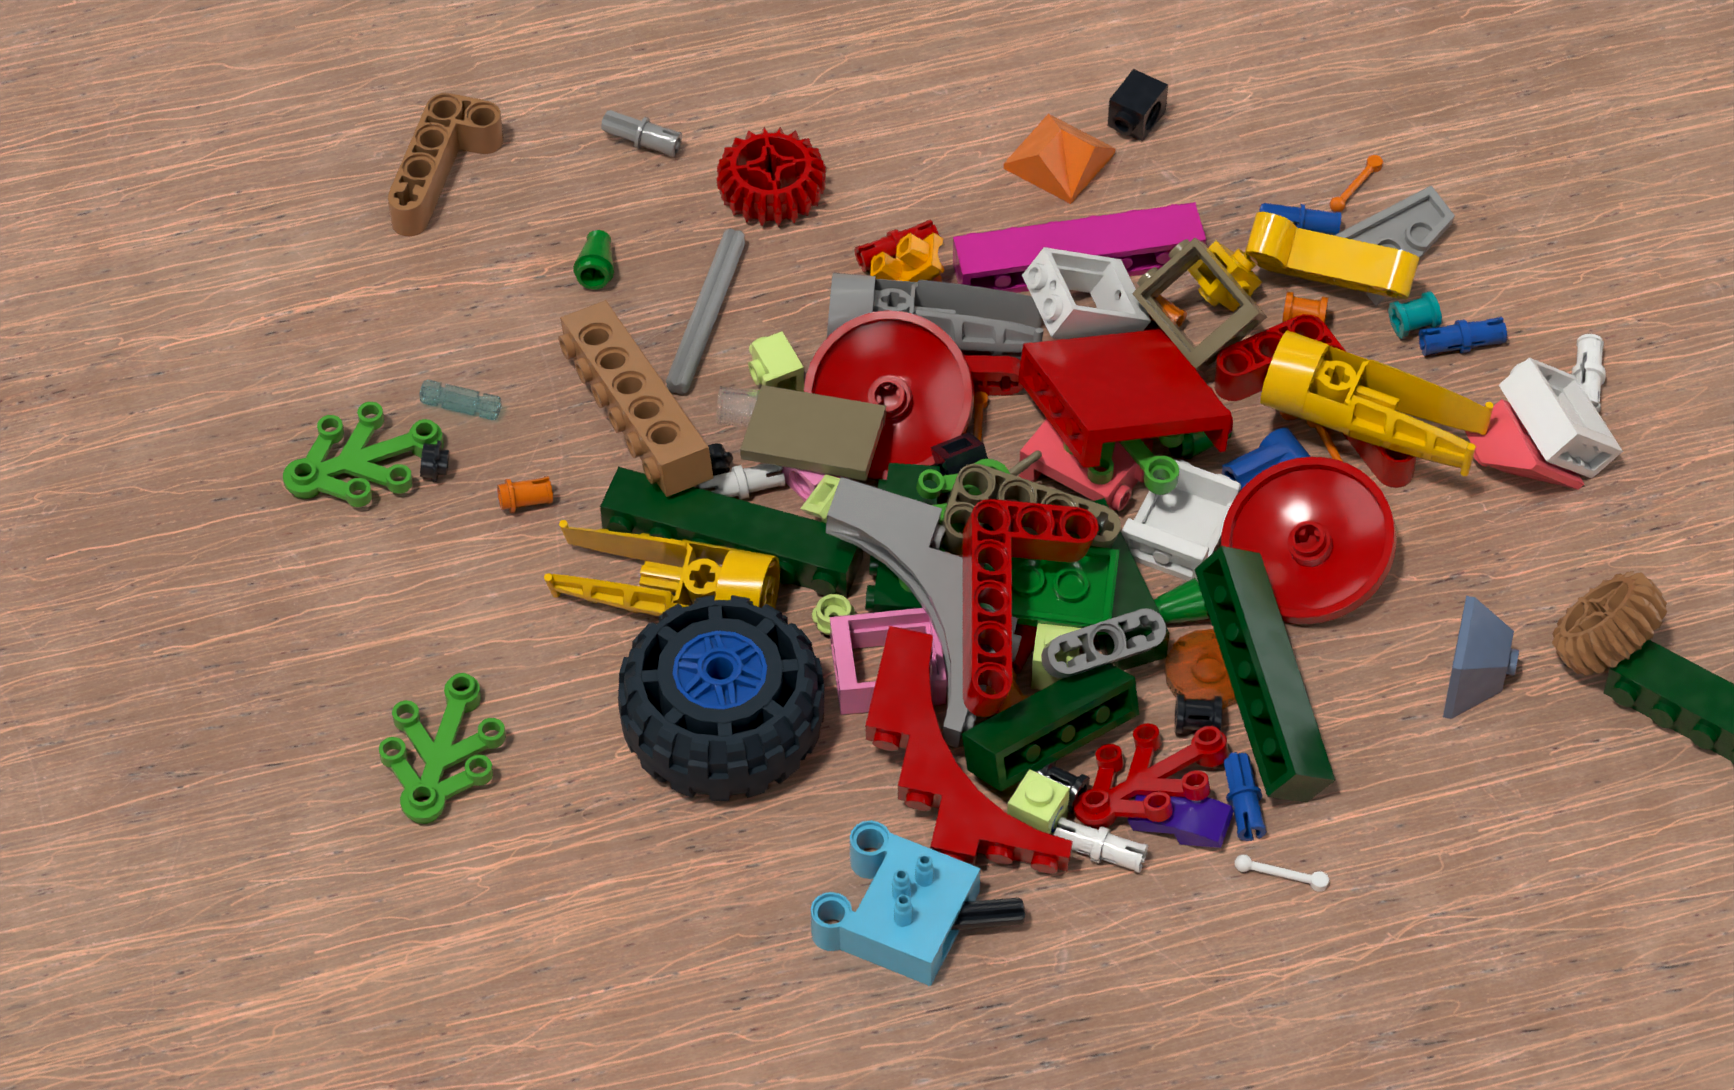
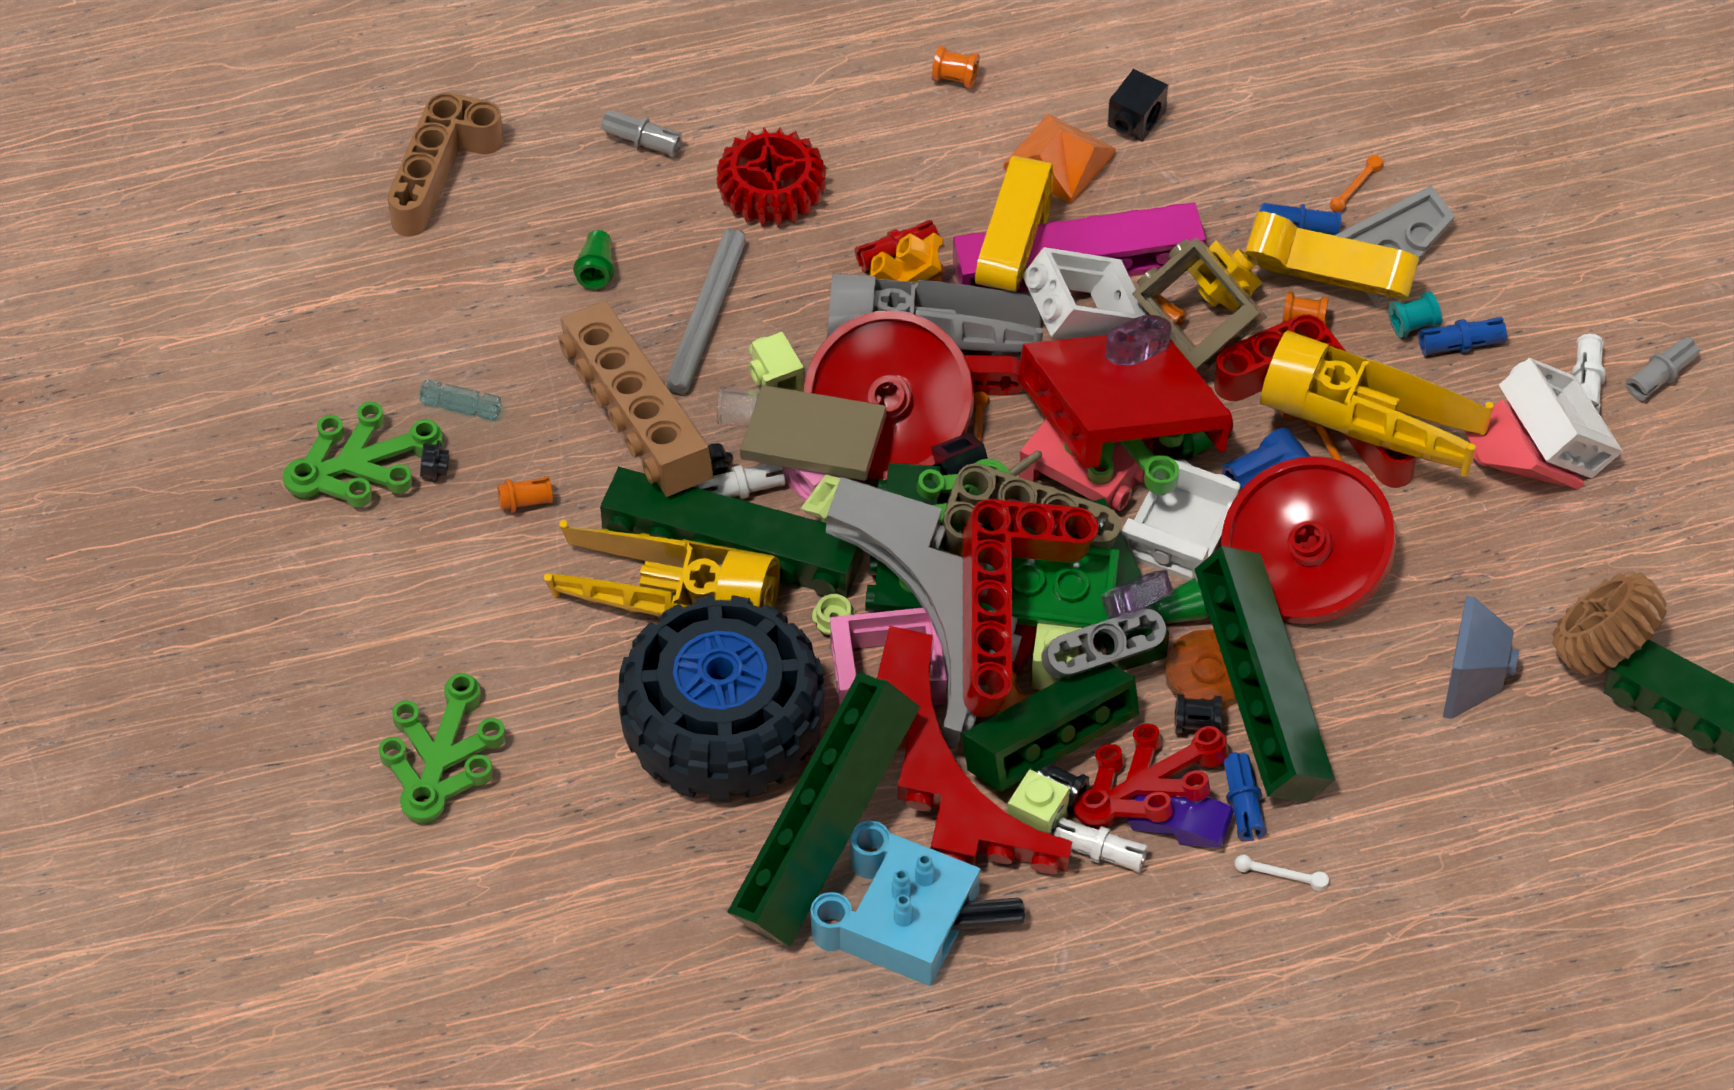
(823, 809): none -> dark green brick
(955, 67): none -> orange bush
(1019, 210): none -> yellow beam
(1137, 593): none -> clear purple beam
(1138, 340): none -> beam
(1662, 368): none -> light grey axle

